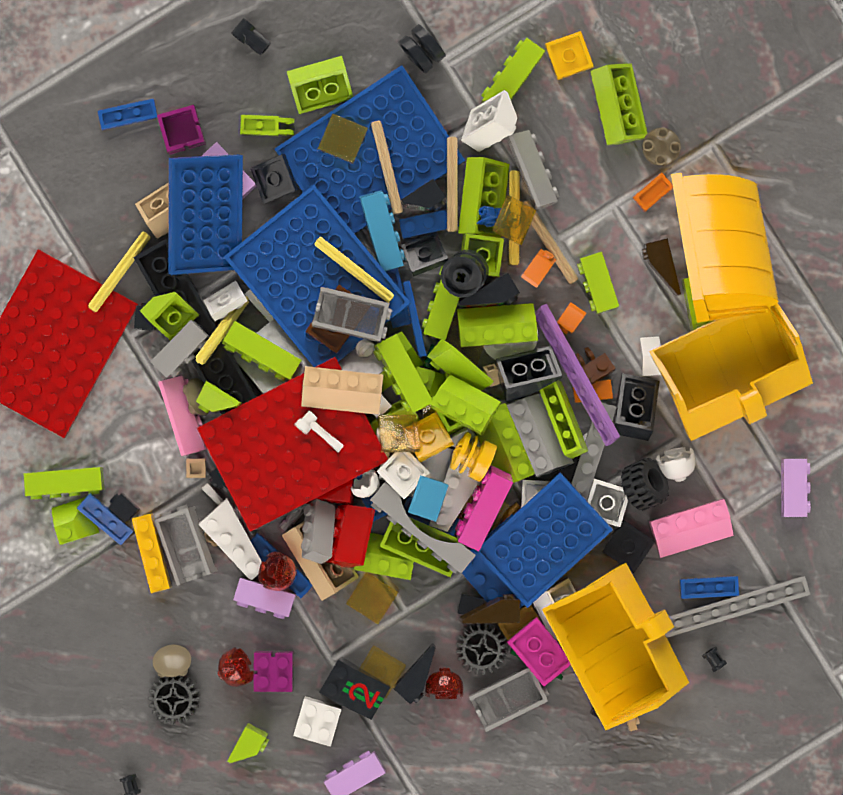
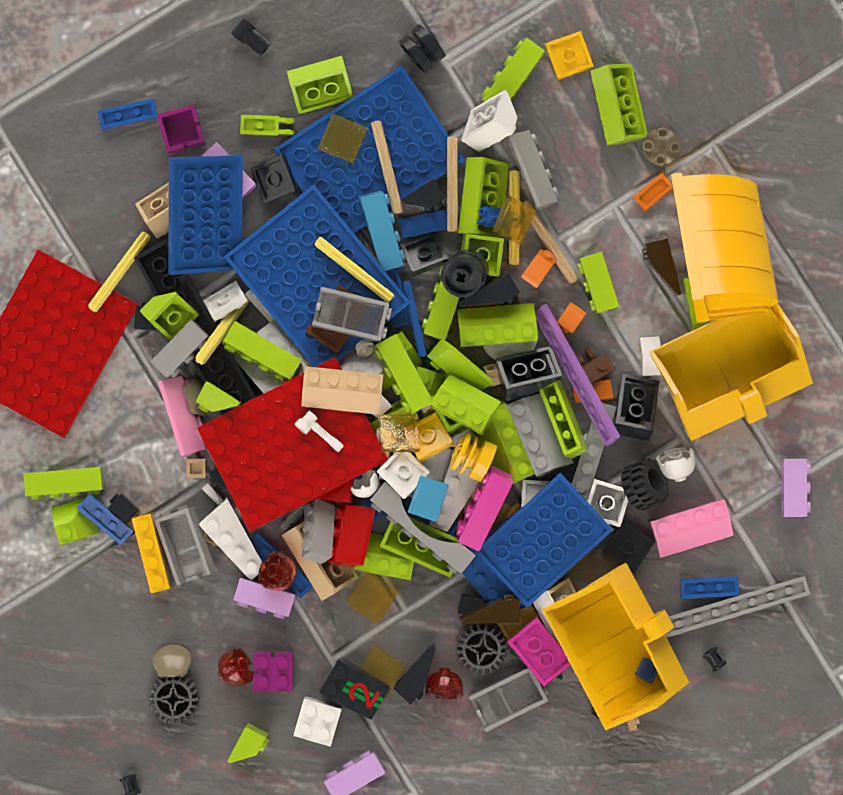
(646, 670): none -> blue tile

